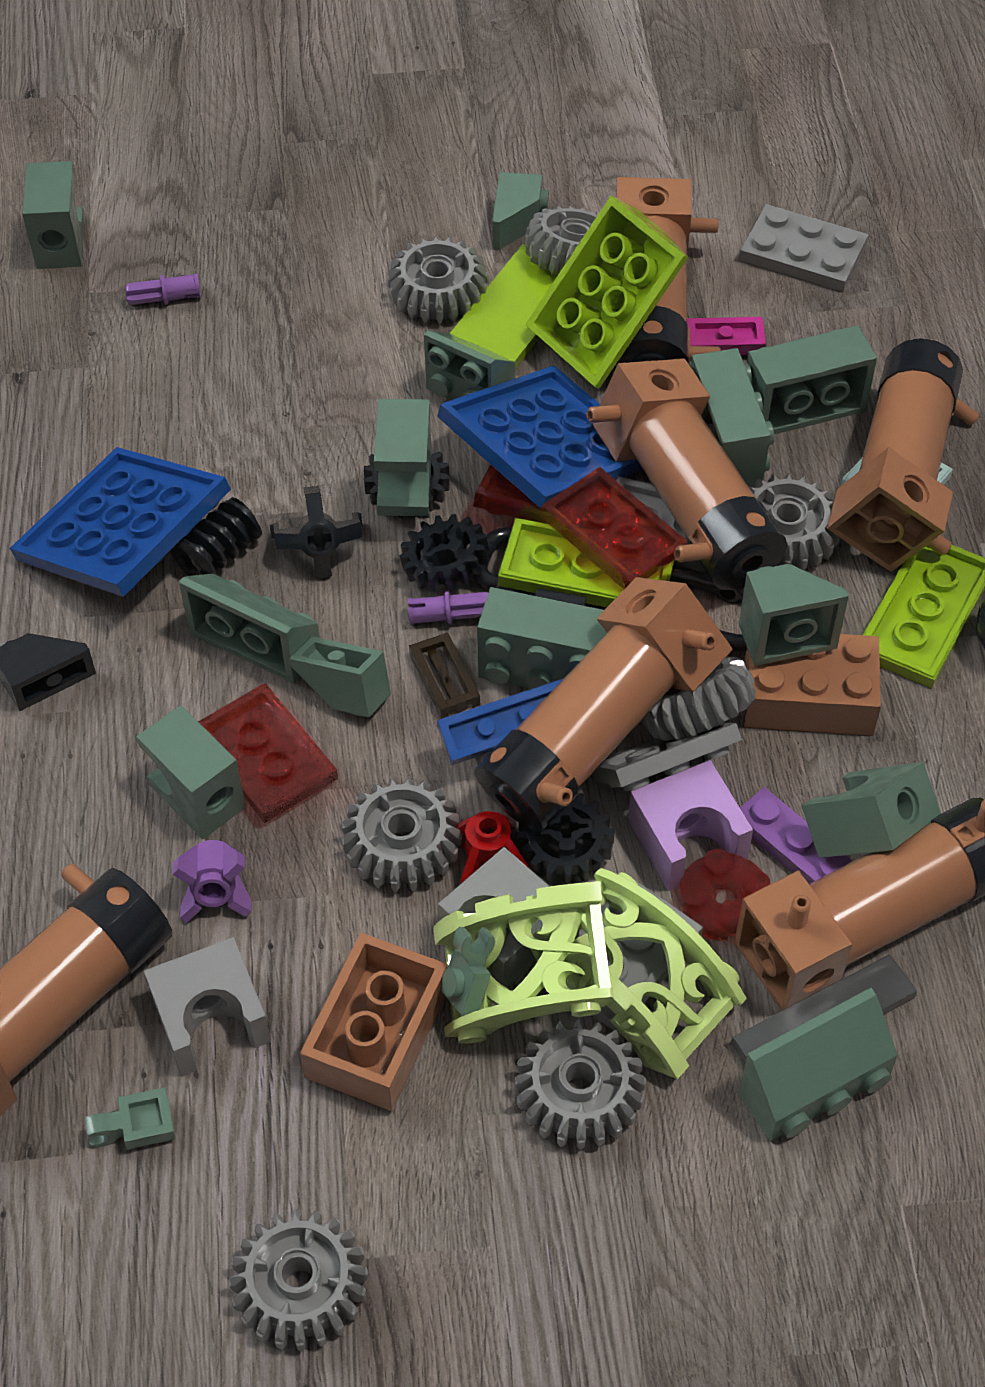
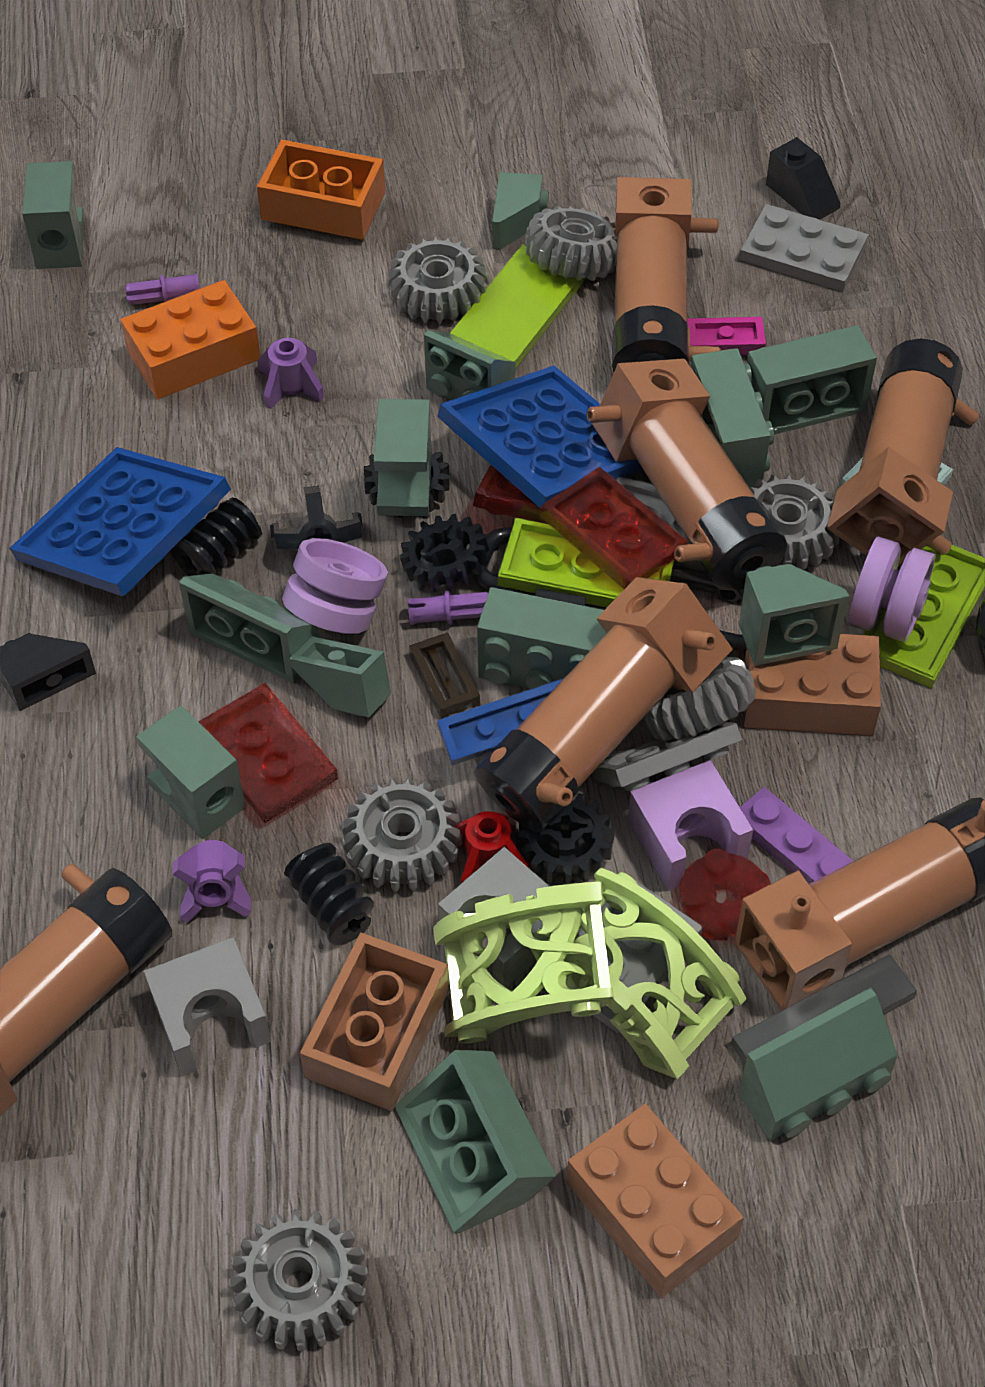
(141, 1120): sand green plate -> none
(190, 339): none -> orange brick
(289, 371): none -> medium lavender brick
(321, 189): none -> orange brick
(330, 893): none -> black piece
(334, 585): none -> lavender wheel
(466, 976): sand green plate -> none
(474, 1139): none -> sand green slope
(574, 1111): light grey gear -> none
(607, 290): lime slope -> none
(653, 1200): none -> nougat brick
(802, 179): none -> black slope
(875, 813): sand green piece -> none
(886, 587): none -> lavender wheel

